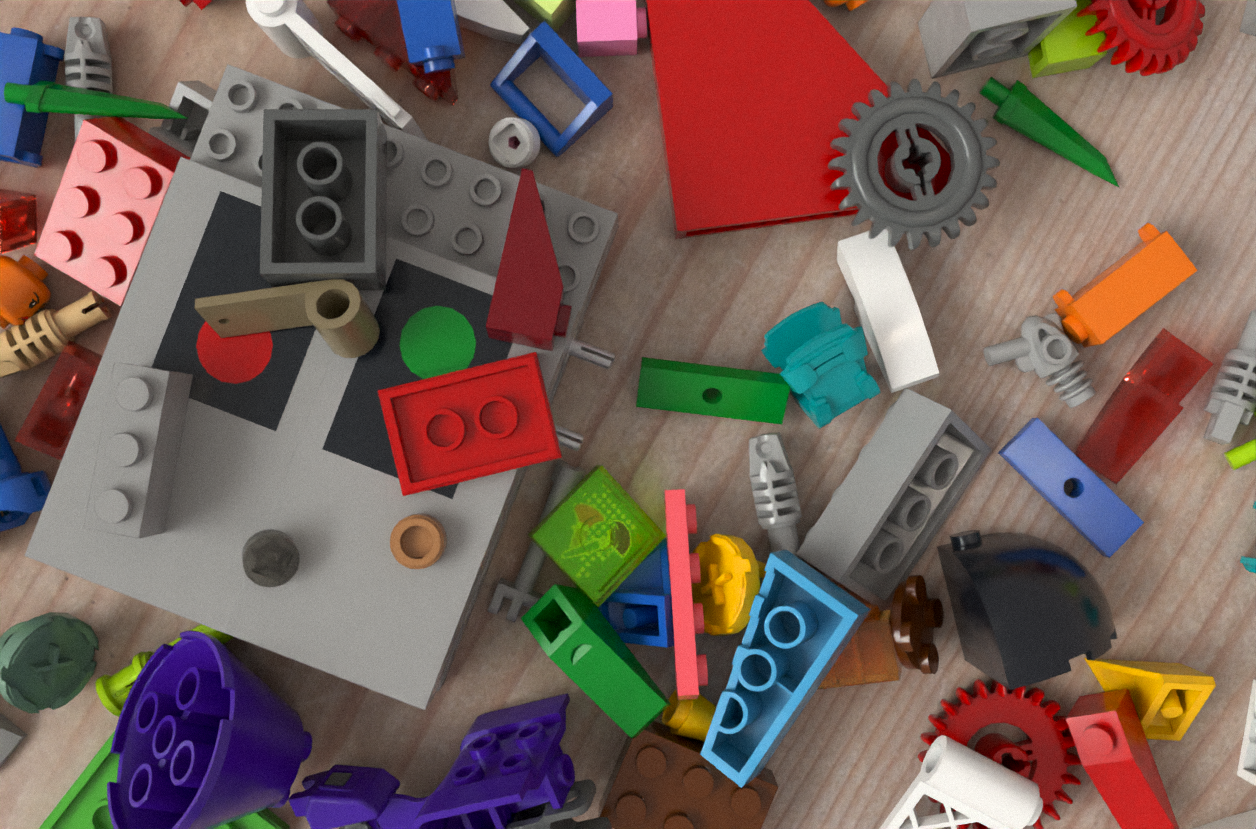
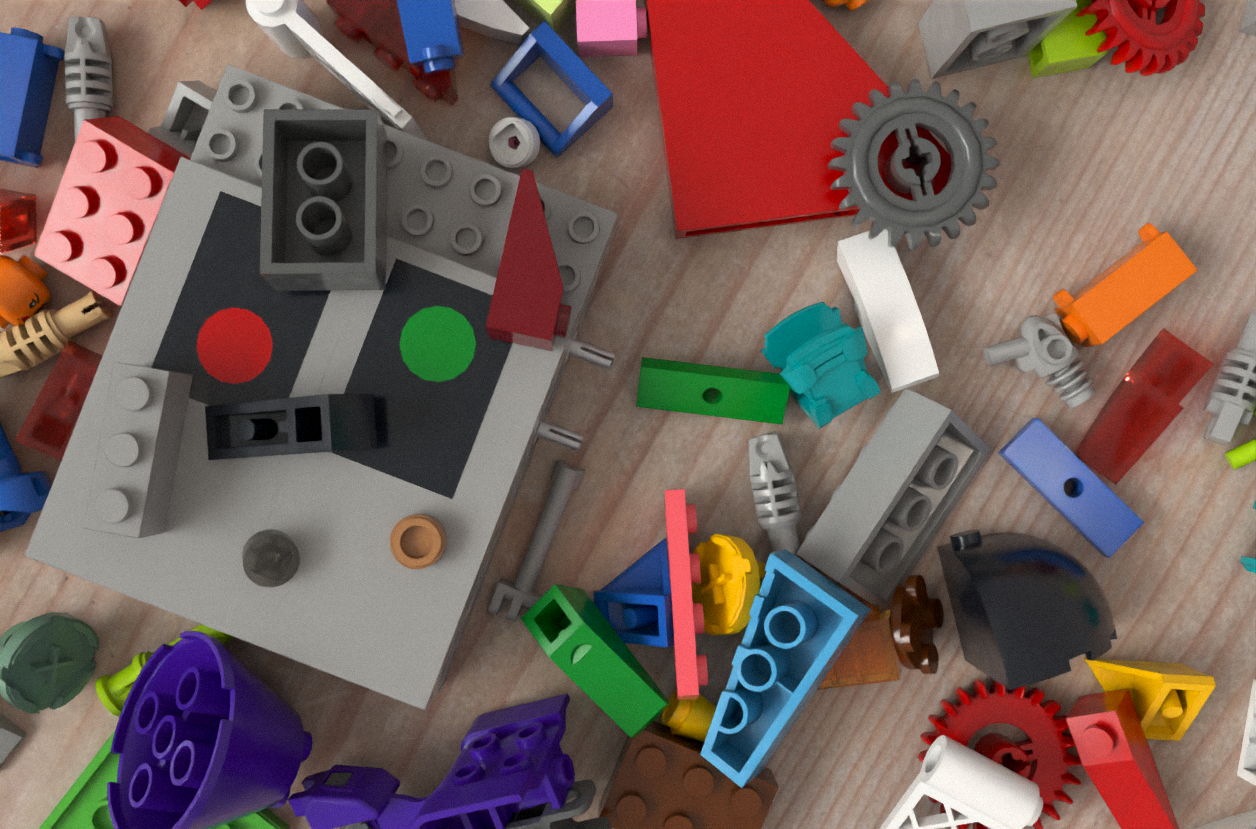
(58, 98): green bar -> none
(291, 426): none -> black slope
(328, 305): dark tan door -> none
(470, 423): red tile -> none
(597, 535): clear neon green tile -> none
(1033, 119): green bar -> none

